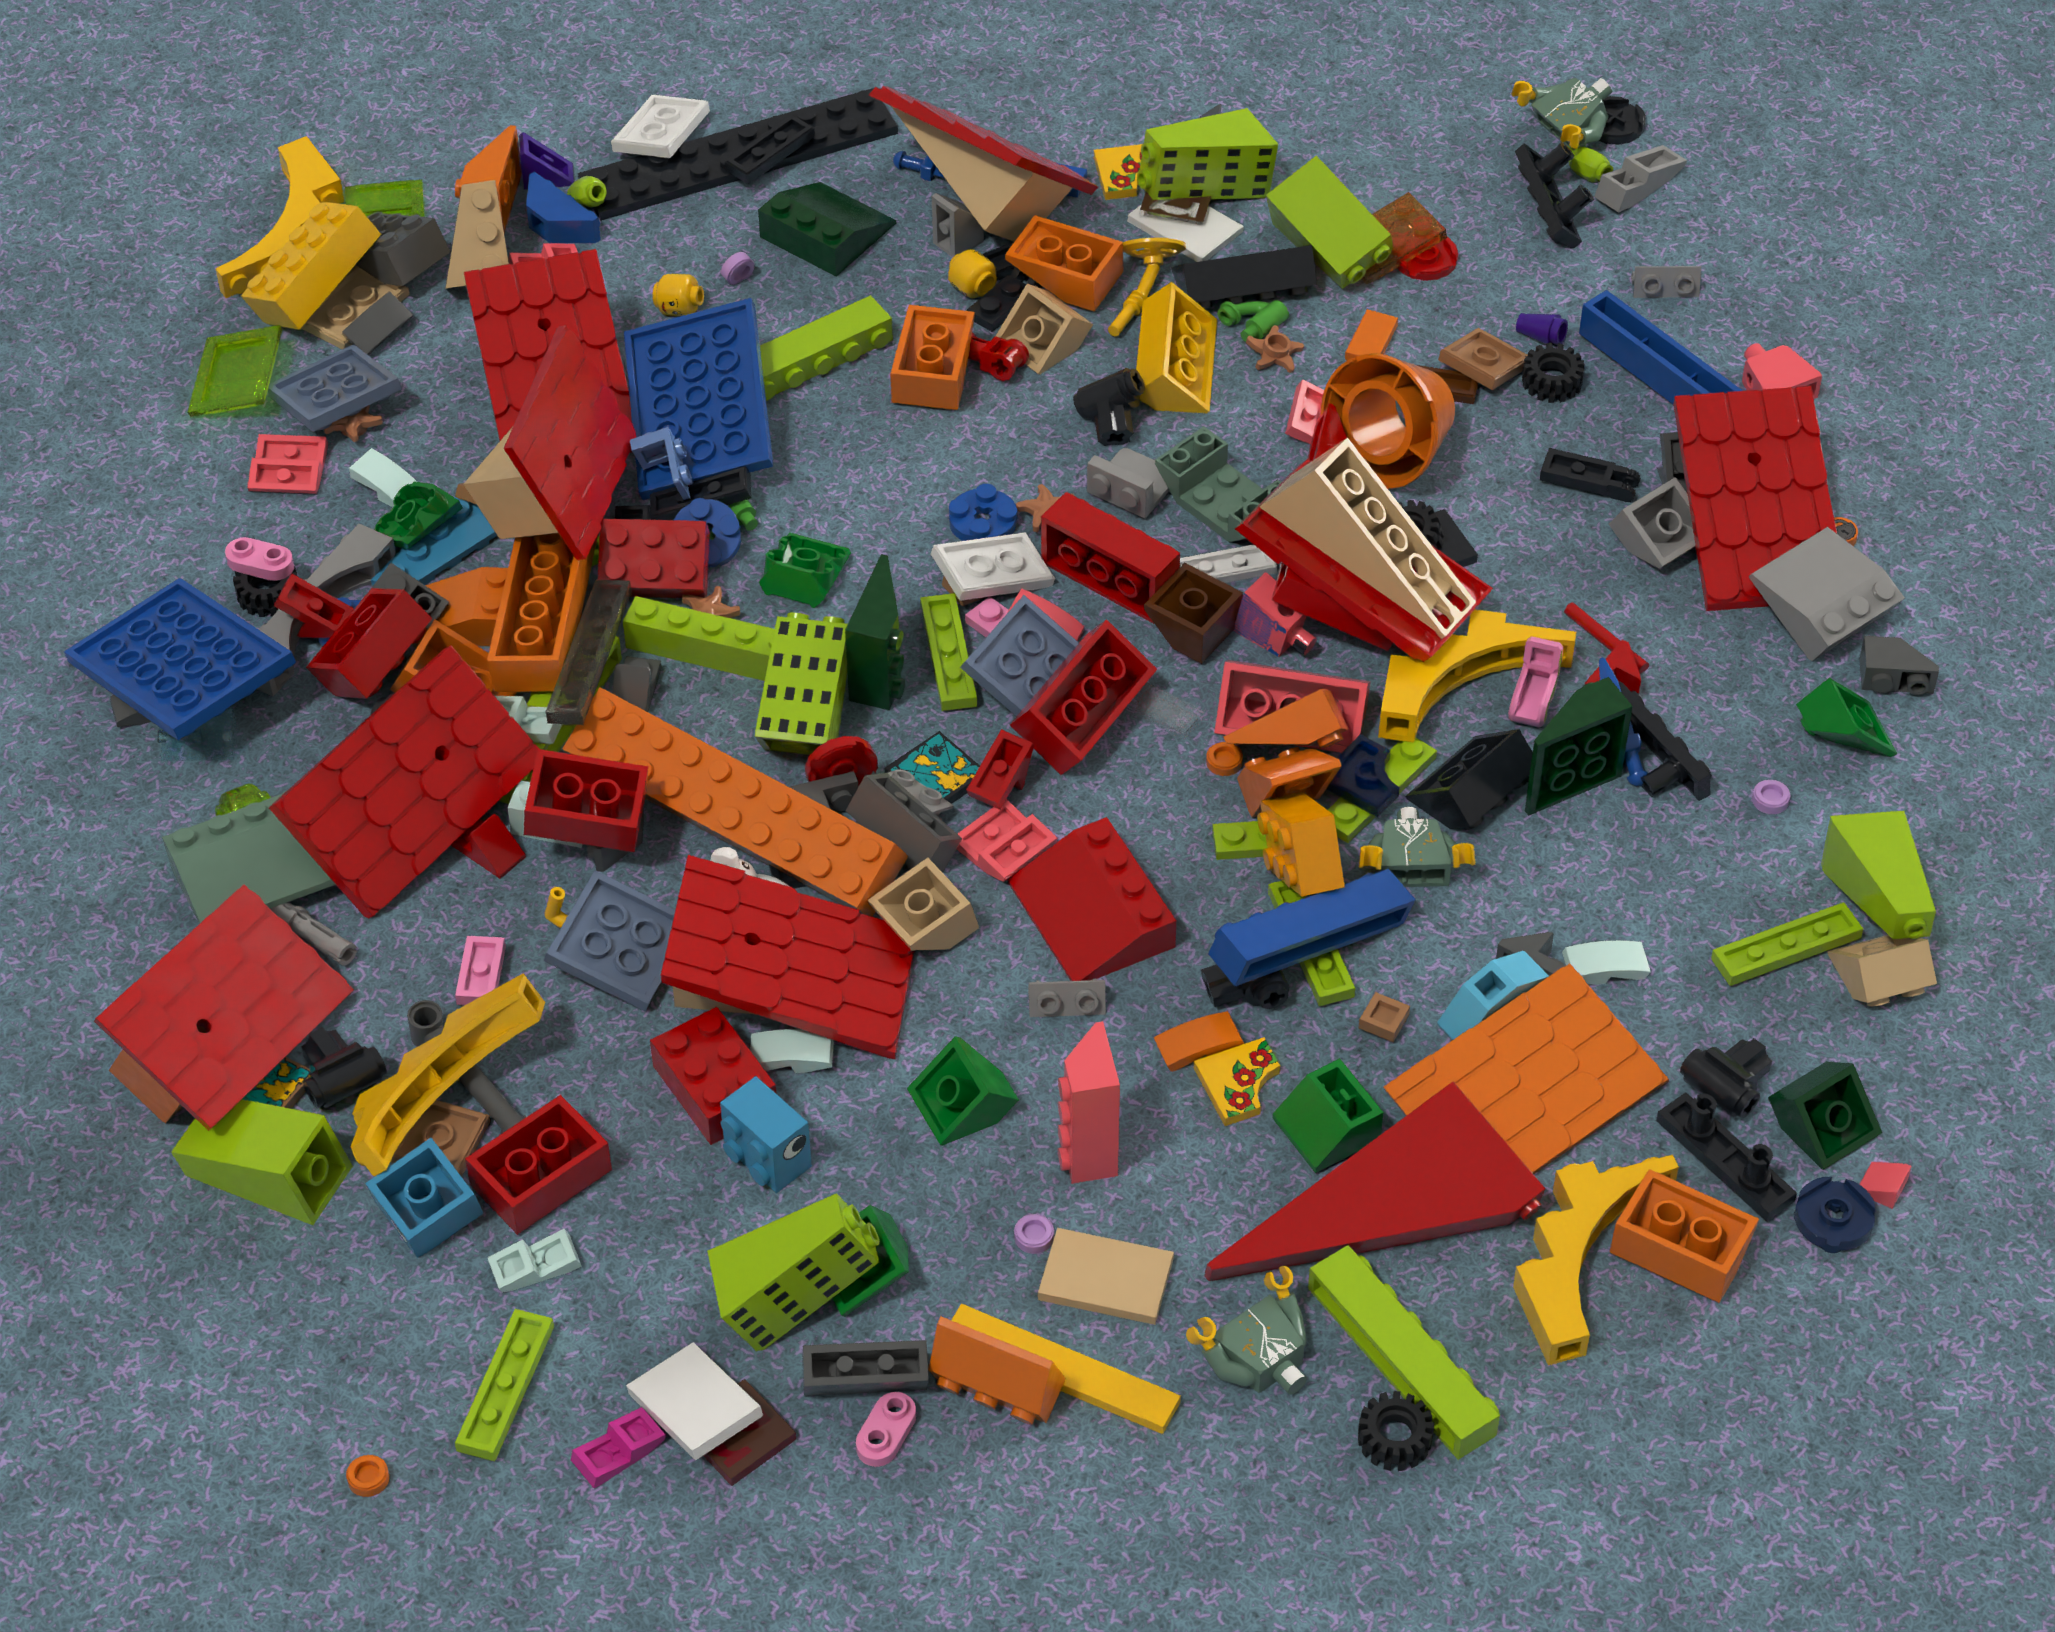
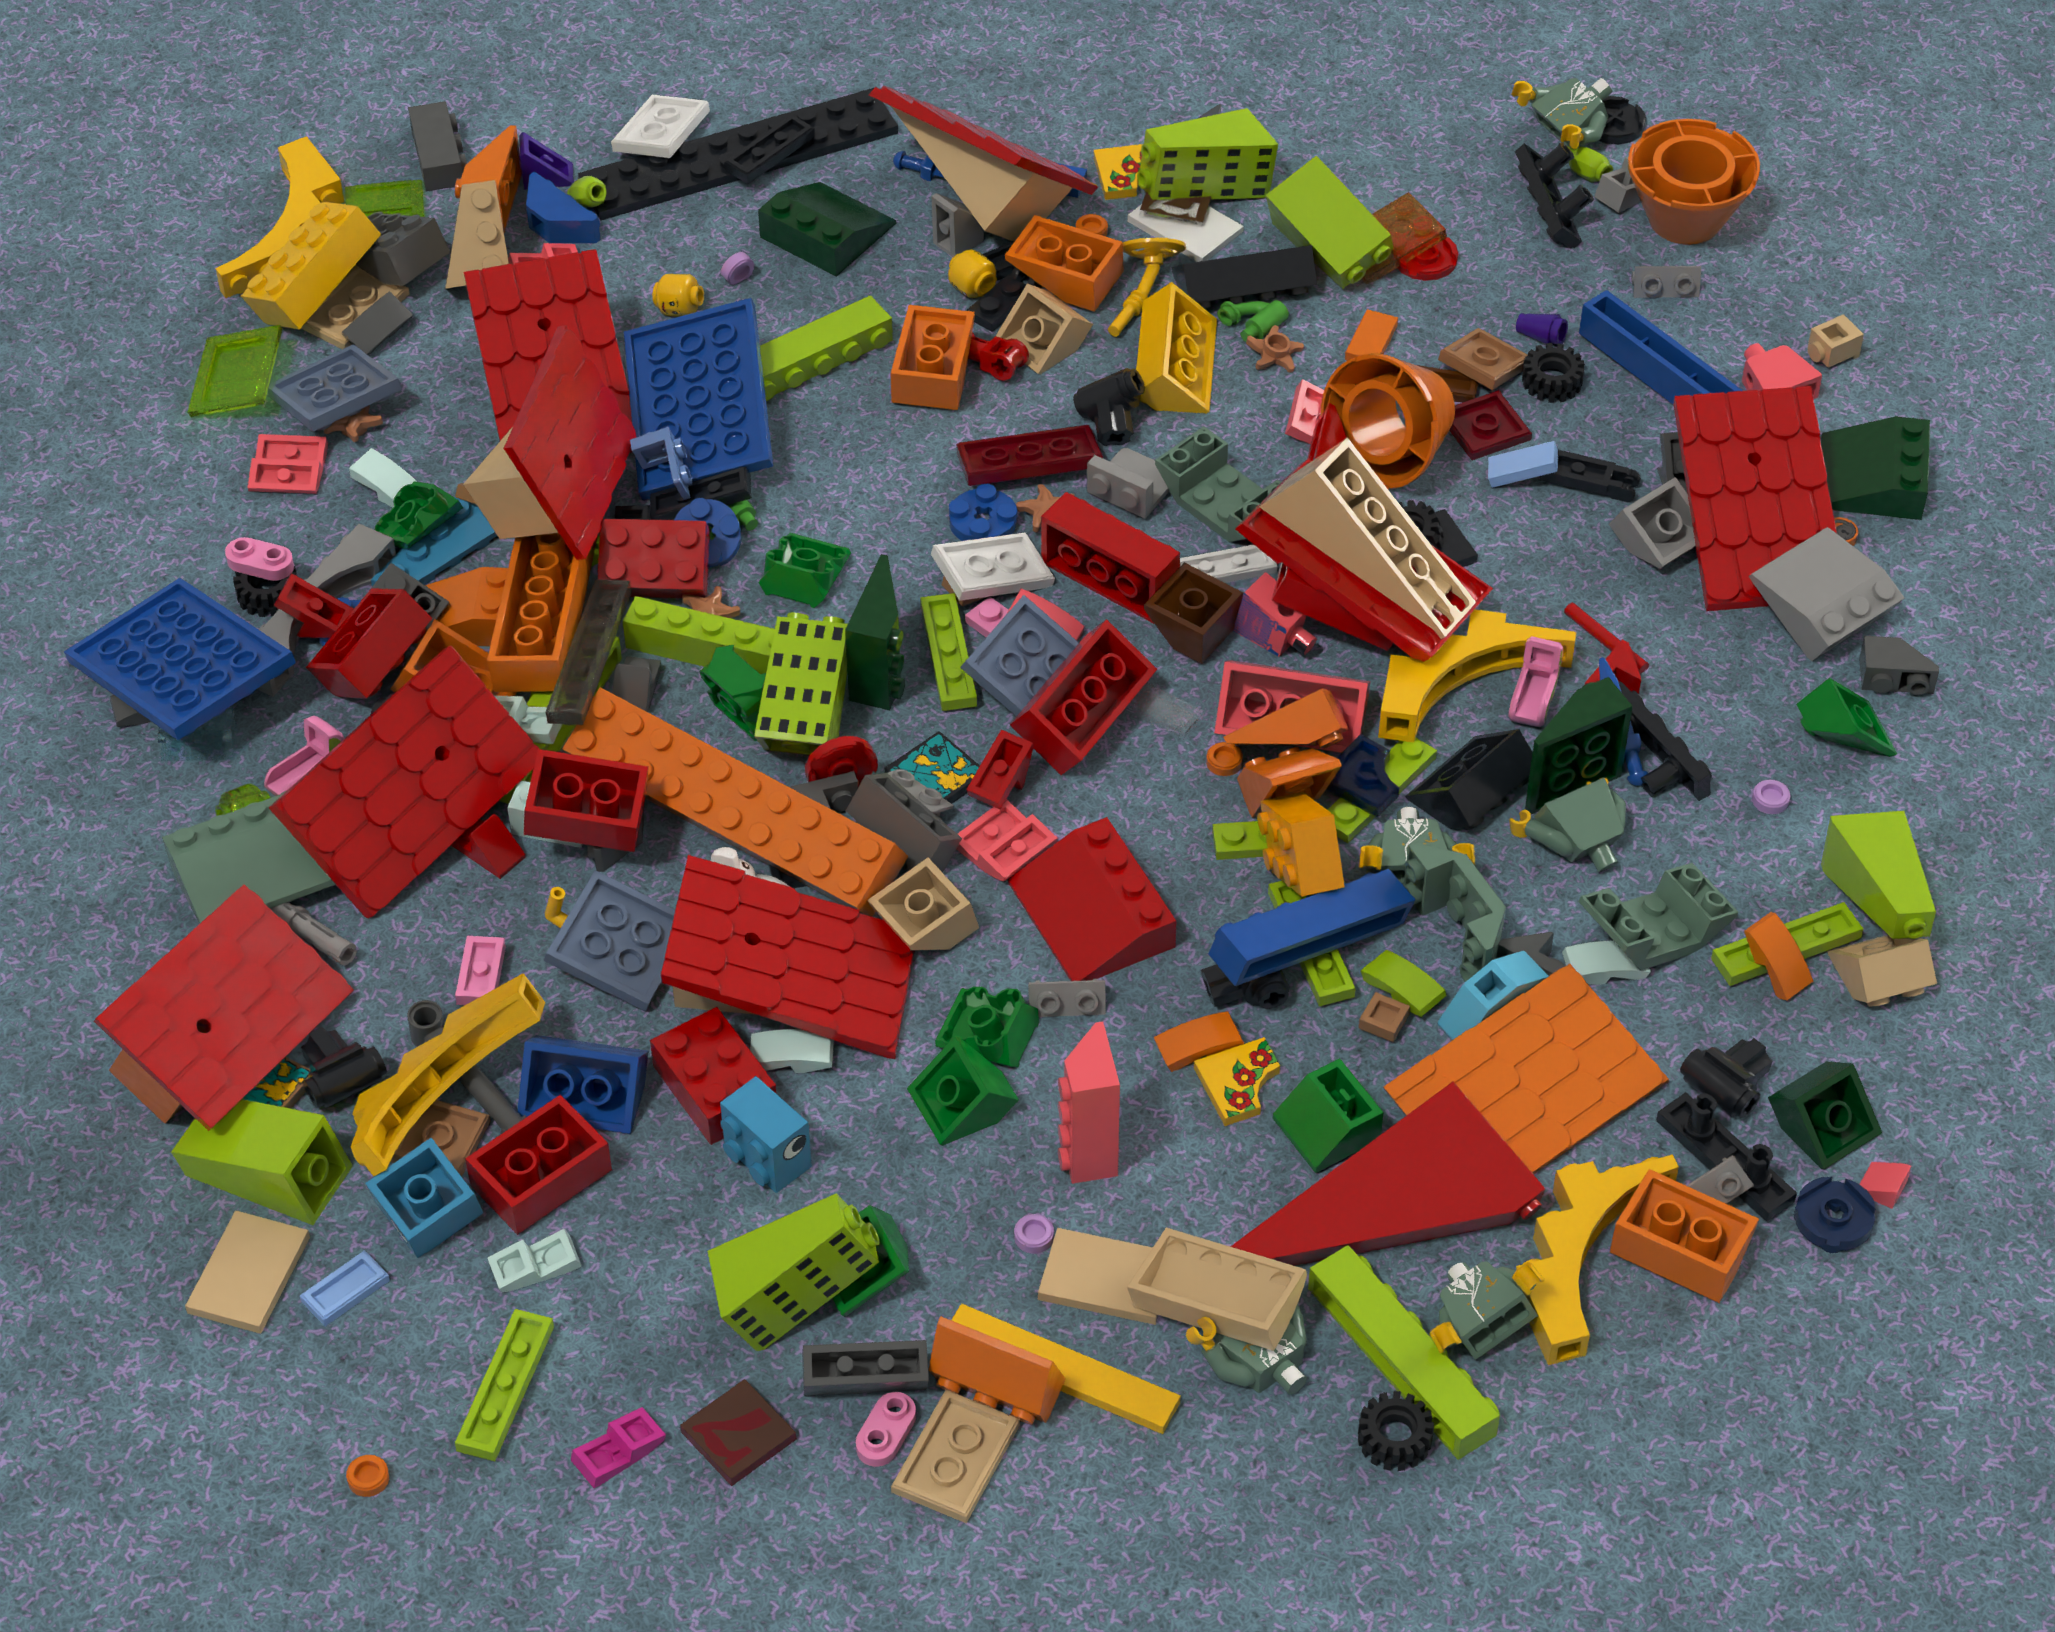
(247, 1272): none -> tan tile
(320, 739): none -> bright pink animal
(344, 1288): none -> light blue tile
(437, 145): none -> dark grey brick
(594, 1078): none -> blue slope
(694, 1401): white tile -> none
(734, 688): none -> green slope
(955, 1456): none -> tan tile
(991, 1024): none -> green slope
(1027, 454): none -> dark red tile
(1093, 223): none -> orange tile
(1238, 1290): none -> tan slope
(1404, 982): none -> lime slope
(1452, 880): none -> sand green slope
(1484, 1306): none -> sand green torso
(1488, 425): none -> dark red tile
(1523, 464): none -> light blue tile
(1578, 824): none -> sand green torso
(1666, 923): none -> sand green slope
(1691, 177): none -> orange cone
(1723, 1181): none -> light grey hinge
(1777, 950): none -> orange slope
(1830, 345): none -> tan brick
(1879, 467): none -> dark green slope

